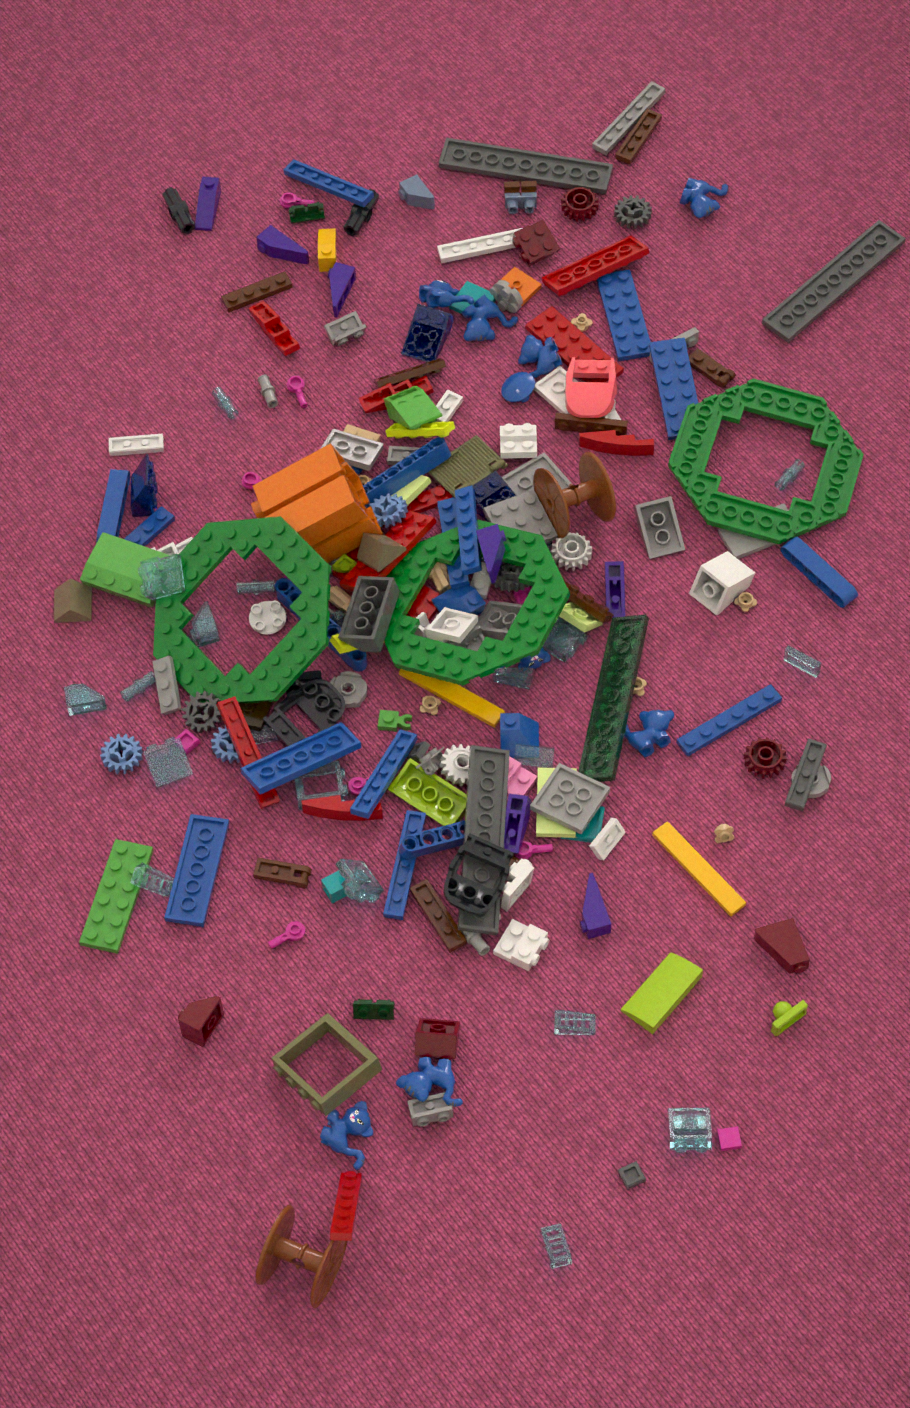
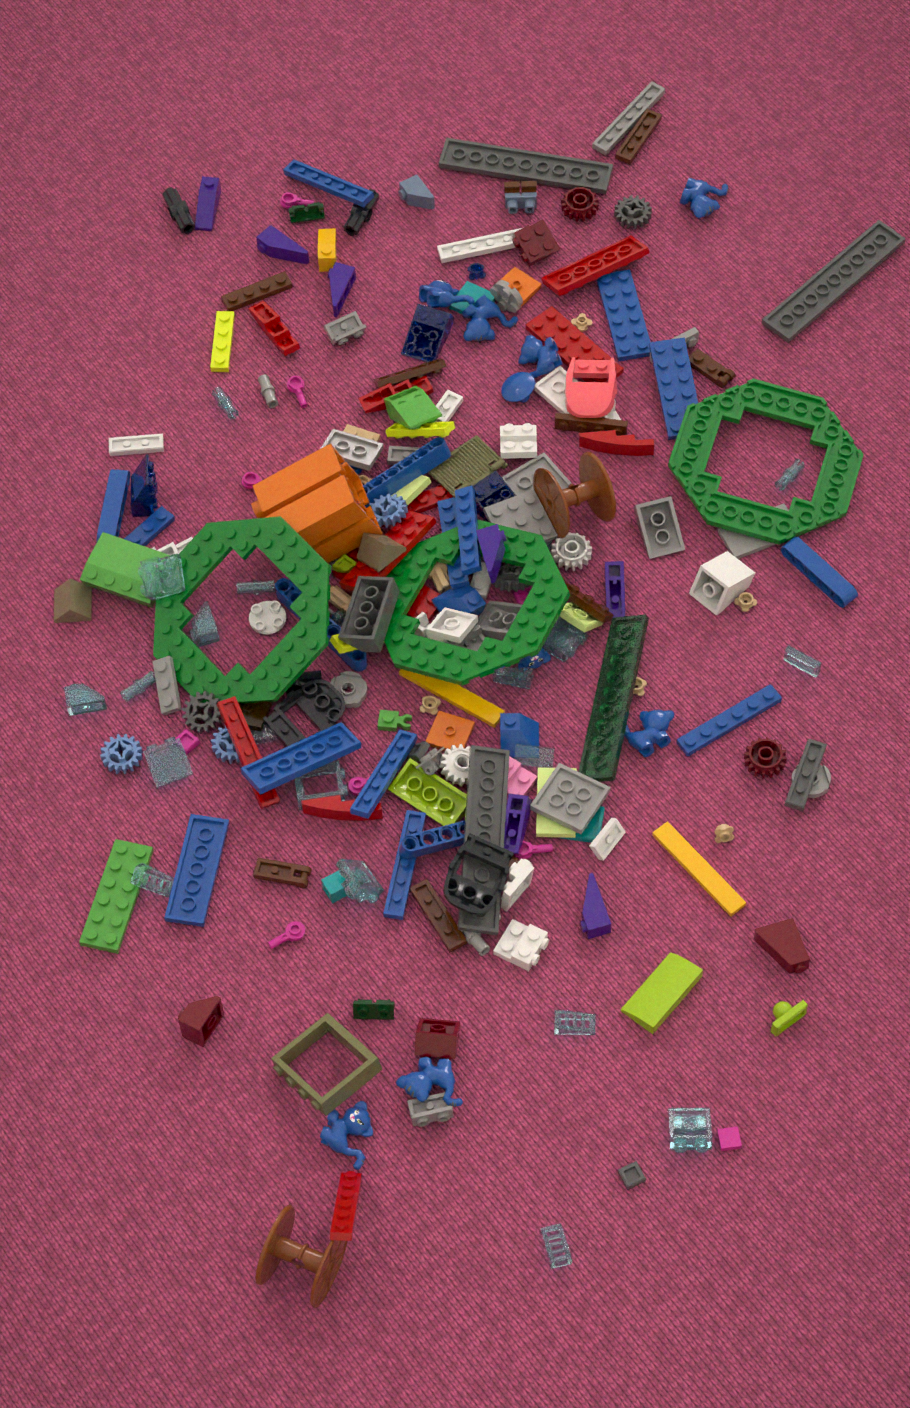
(222, 341): none -> neon yellow plate
(449, 731): none -> orange plate
(476, 271): none -> clear blue plate

